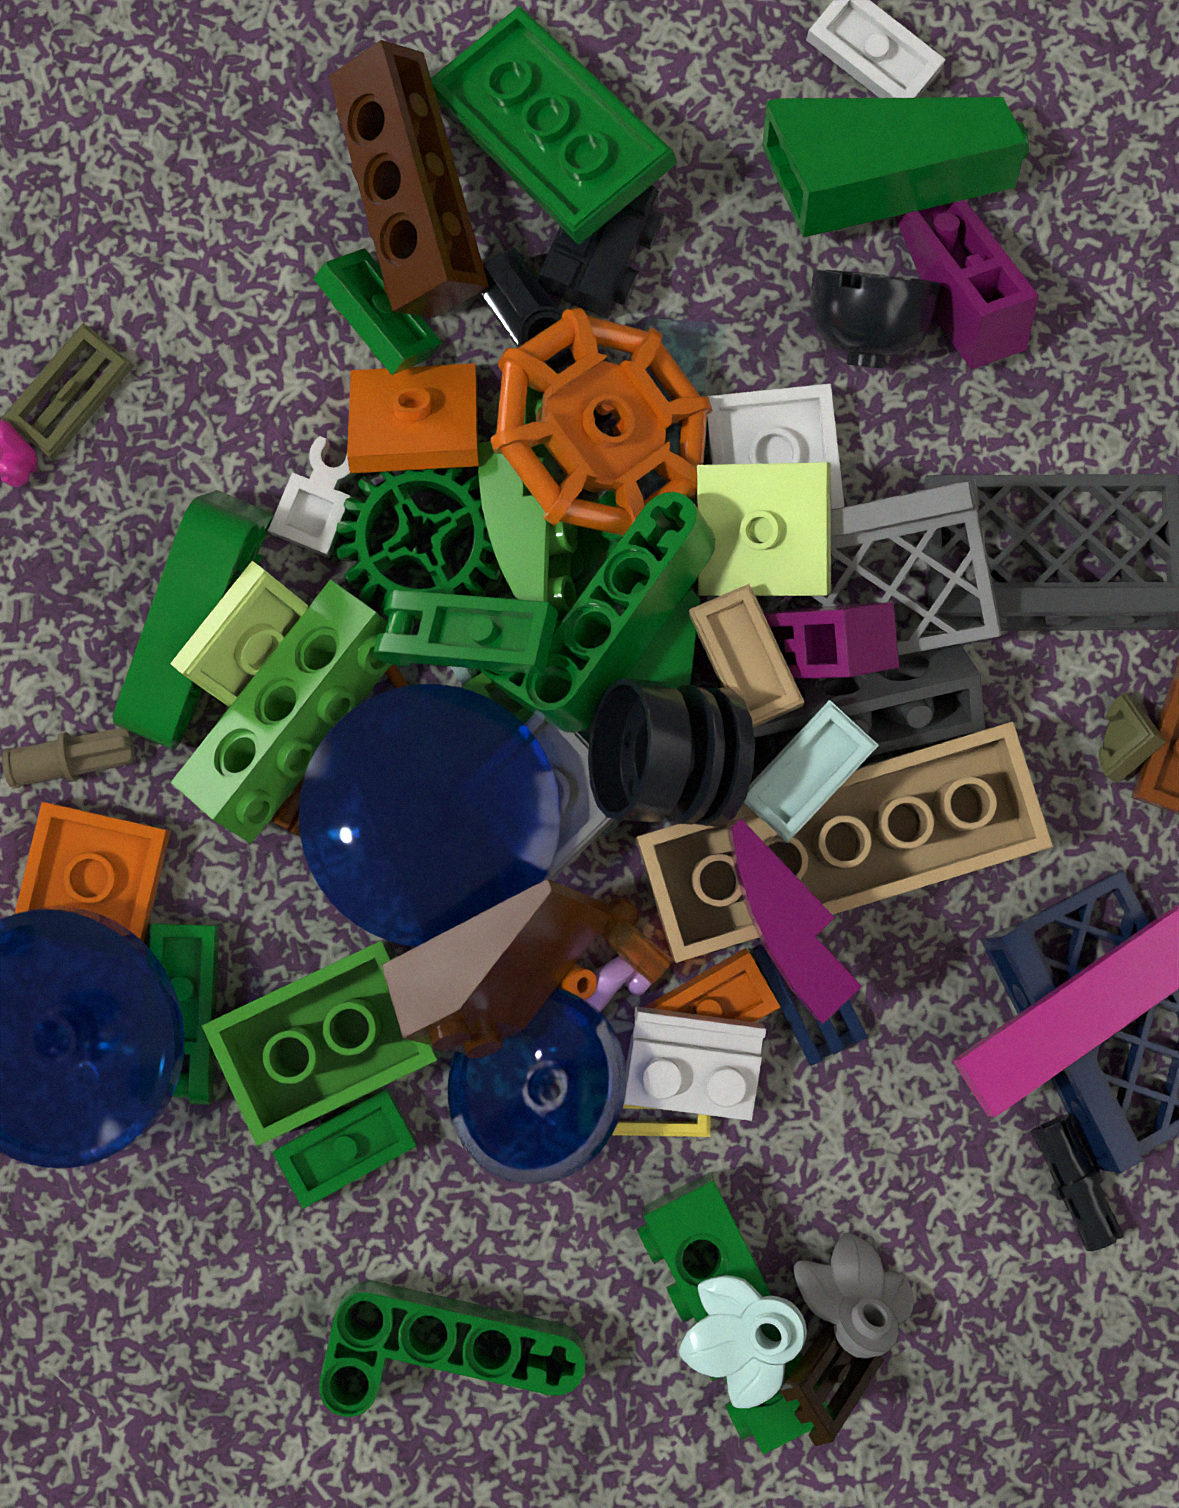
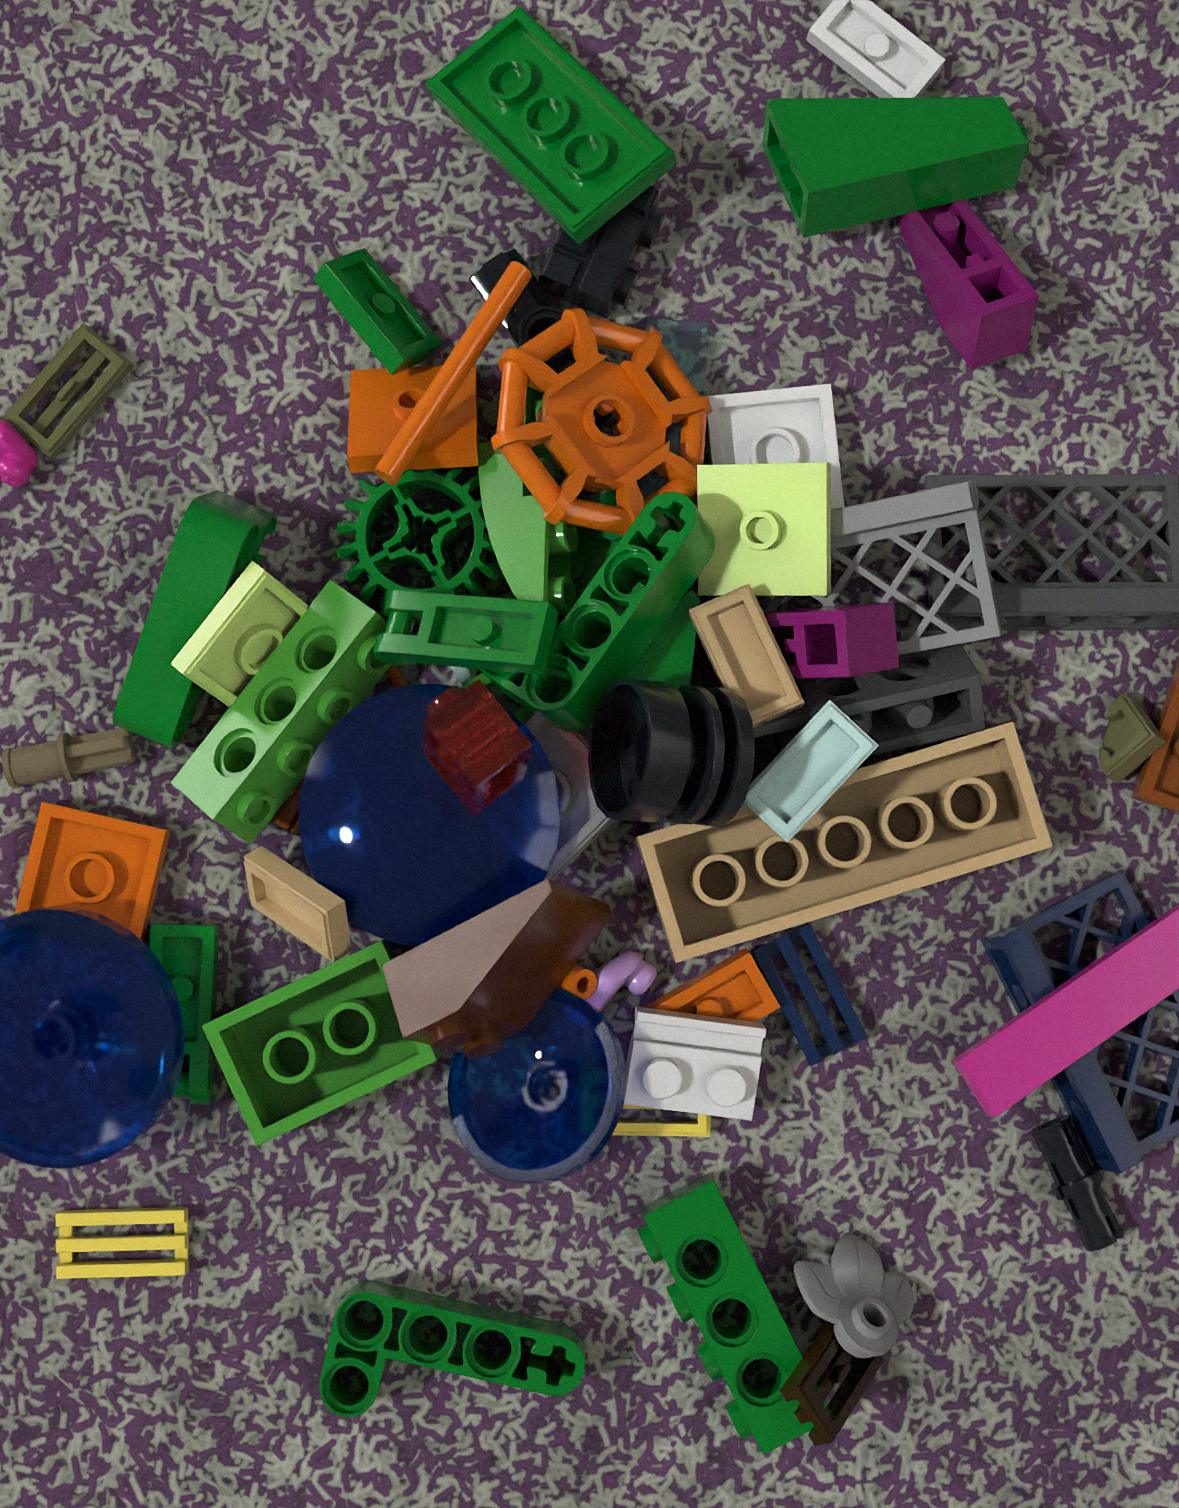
(68, 1244): none -> light yellow tile
(298, 903): none -> tan tile
(313, 505): white plate -> none
(345, 1148): green plate -> none
(407, 180): reddish brown brick -> none
(453, 373): none -> orange bar
(474, 745): none -> clear red brick
(631, 943): clear orange arm -> none
(732, 1340): light aqua plate -> none
(787, 924): magenta slope -> none
(872, 313): black cylinder -> none

